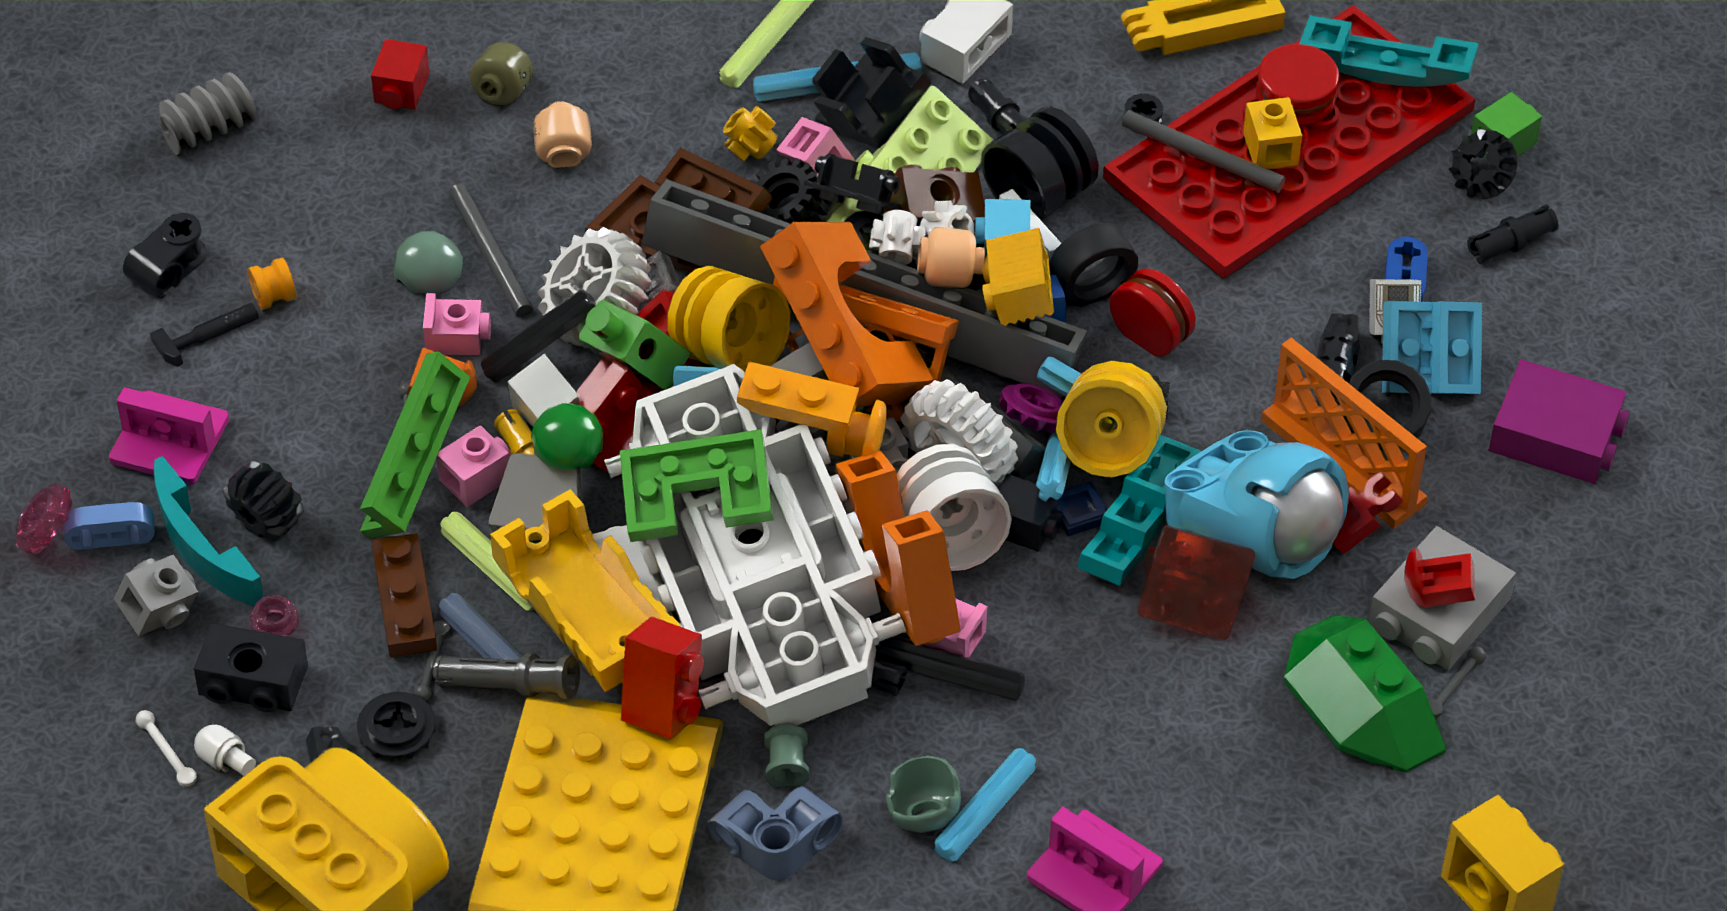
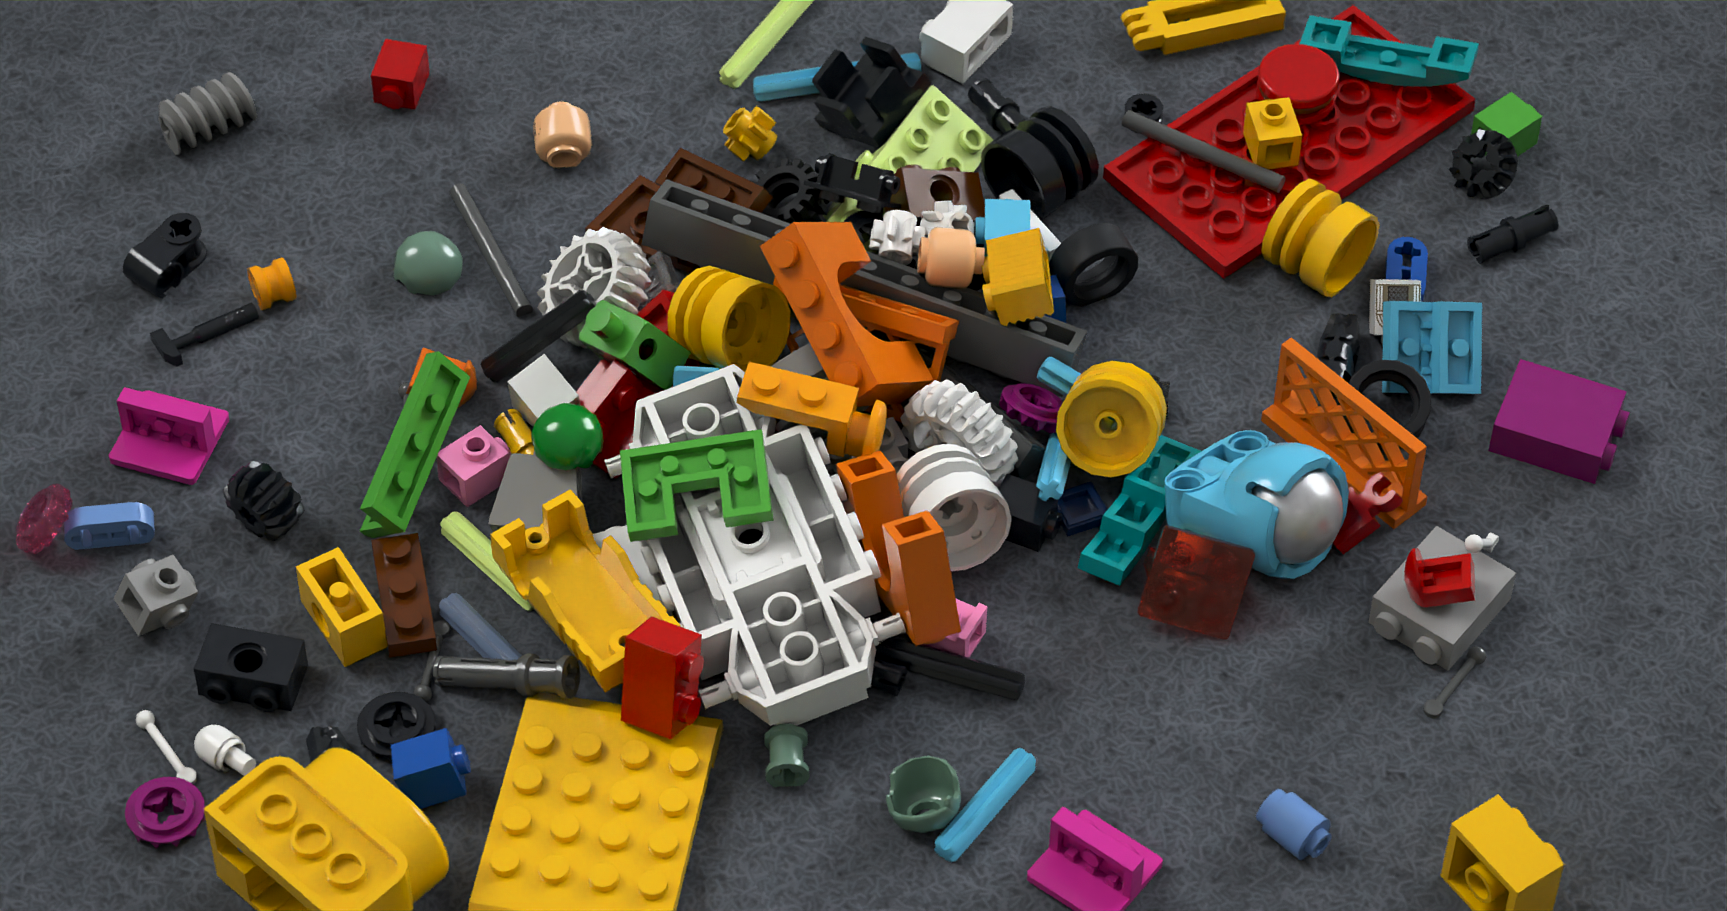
(153, 797): none -> magenta gear
(225, 572): teal slope -> none
(274, 606): clear pink plate -> none
(341, 606): none -> yellow brick
(430, 768): none -> blue brick
(455, 326): bright pink brick -> none
(501, 70): olive head -> none
(795, 828): sand blue piece -> none
(811, 140): bright pink brick -> none
(1153, 312): red head -> none
(1294, 824): none -> medium blue brick
(1320, 237): none -> yellow wheel
(1362, 694): green wedge -> none
(1474, 543): none -> white hinge

